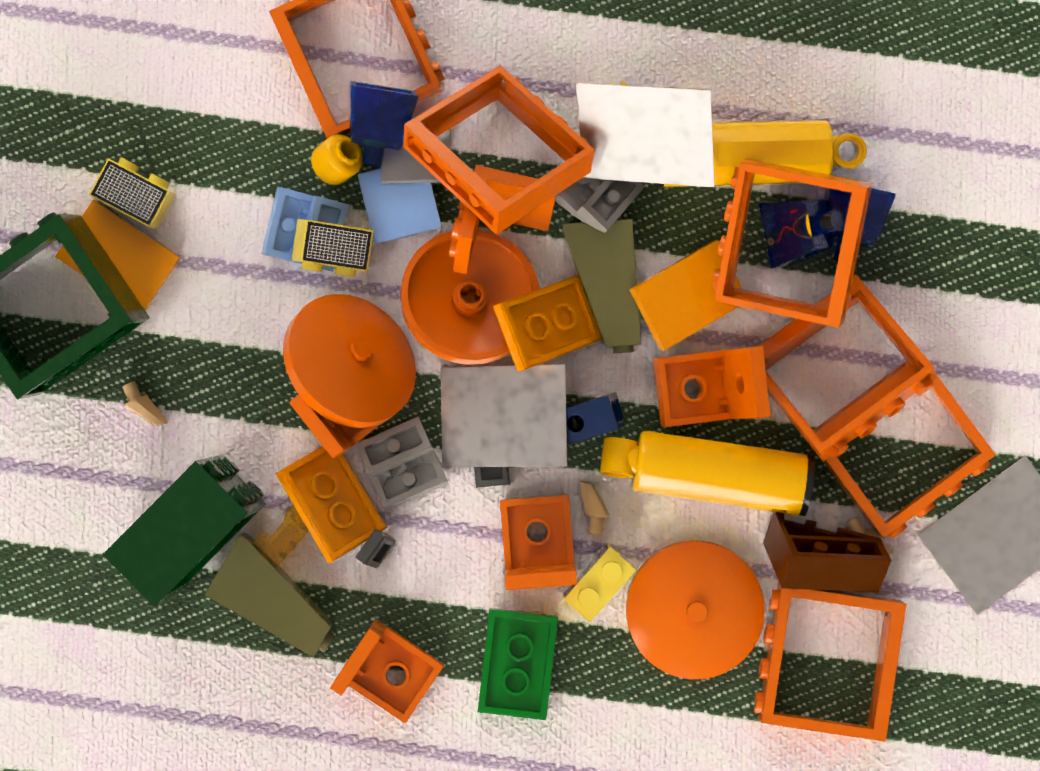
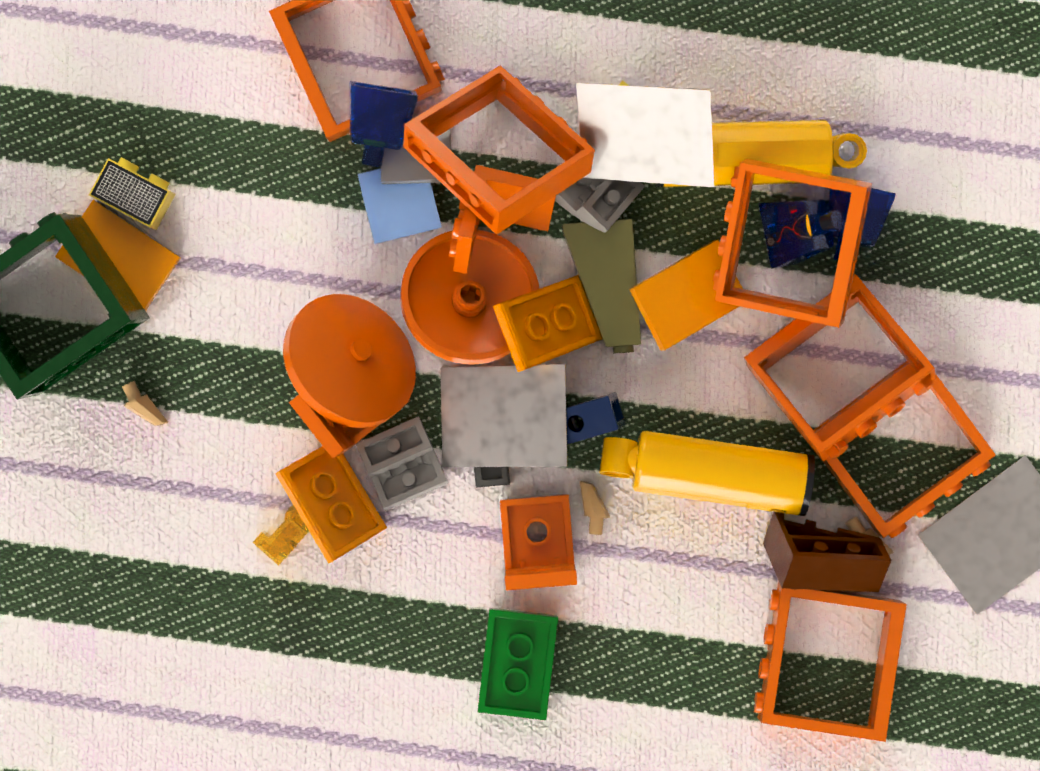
(185, 528): dark green window -> none
(269, 598): olive slope -> none
(294, 205): light blue slope -> none
(332, 246): brick -> none
(336, 159): yellow head -> none
(368, 667): orange bracket -> none
(376, 548): dark grey tile -> none
(599, 583): light yellow brick -> none
(695, 609): orange dish -> none
(729, 385): orange bracket -> none

